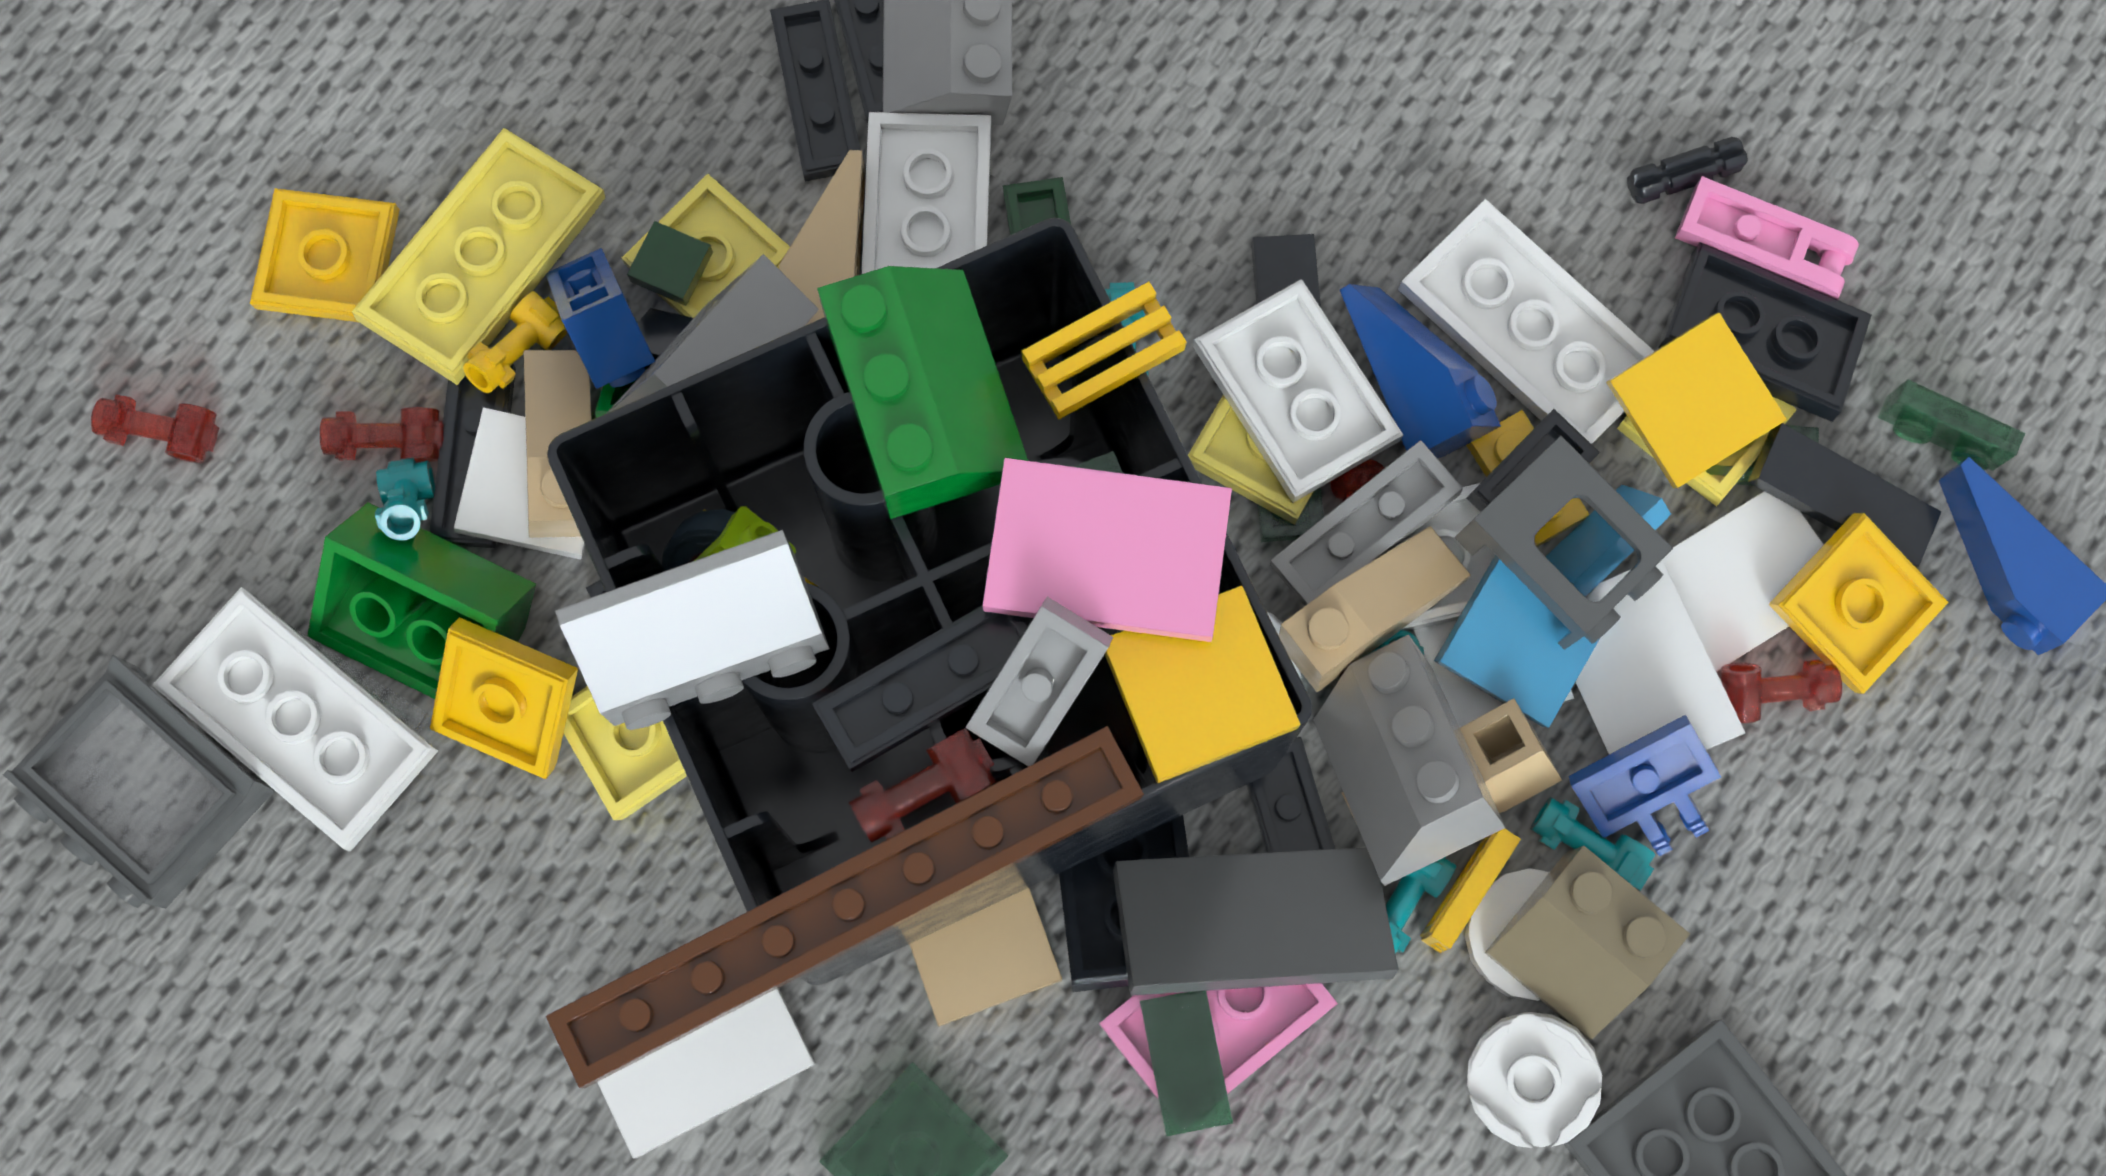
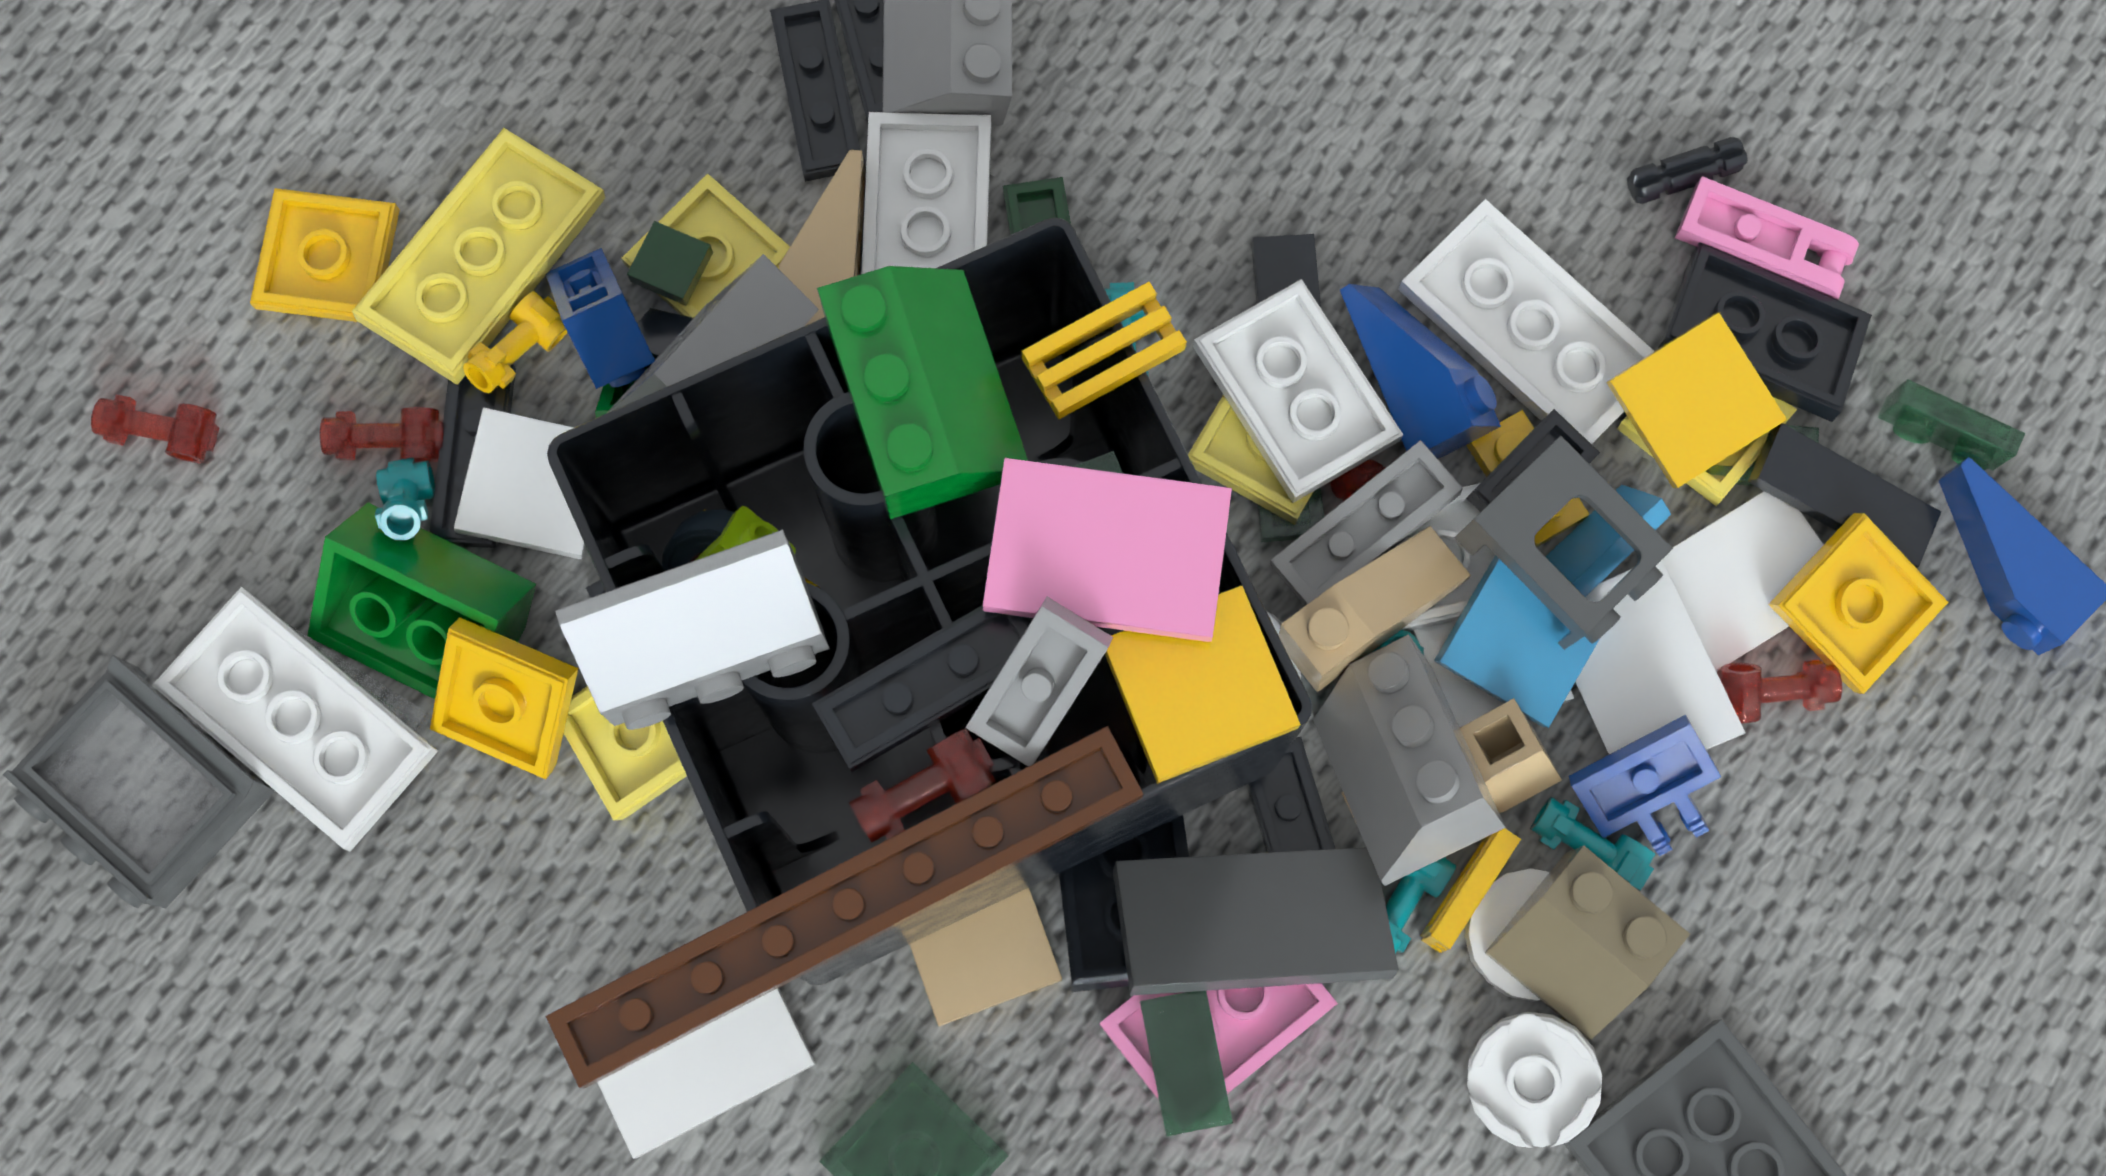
(554, 403): tan slope -> none

